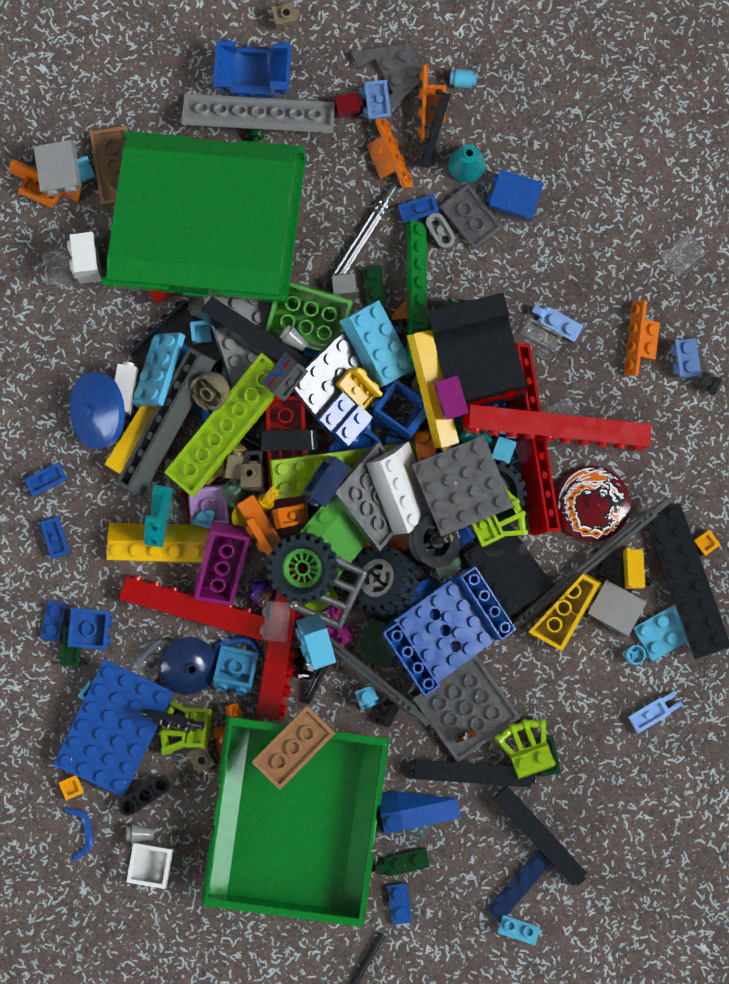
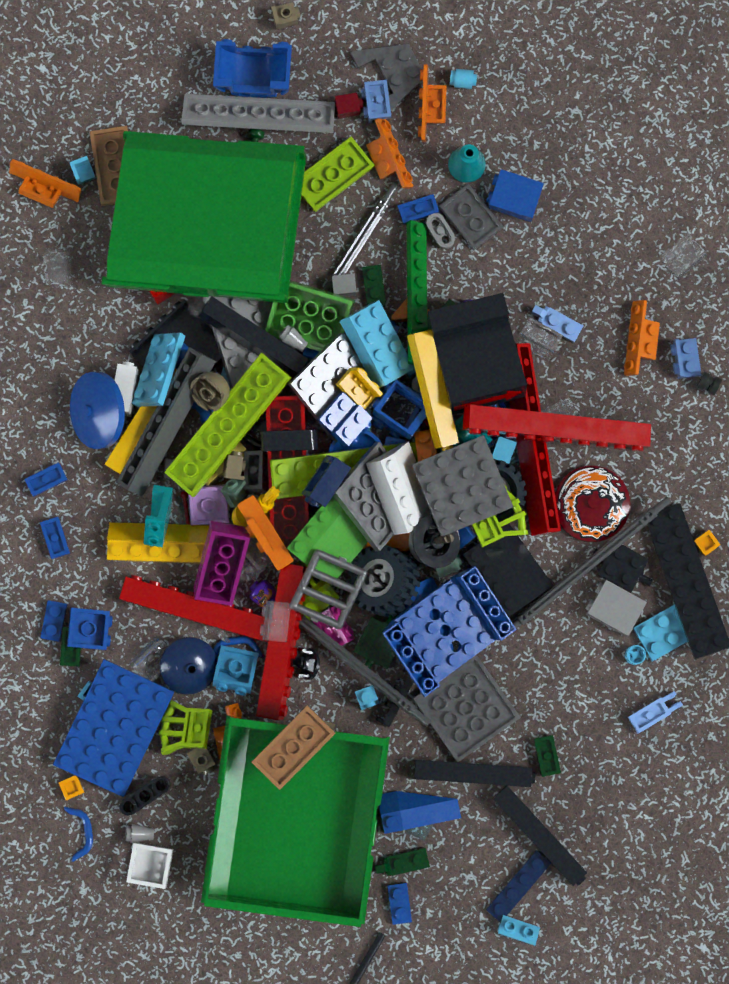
(57, 168): light grey brick -> none
(85, 257): white brick -> none
(171, 721): black plate -> none
(200, 332): medium azure panel -> none
(204, 518): medium azure tile -> none
(253, 476): dark tan brick -> none
(280, 568): black wheel -> none
(284, 377): dark grey panel -> none
(290, 516): orange slope -> none
(315, 641): medium azure brick -> none
(315, 684): black bar -> none
(334, 173): none -> lime plate
(434, 129): black hinge -> none
(450, 397): magenta panel -> none
(465, 735): reddish brown tile -> none
(530, 759): lime plate -> none
(564, 616): yellow wedge -> none
(634, 568): yellow panel -> none

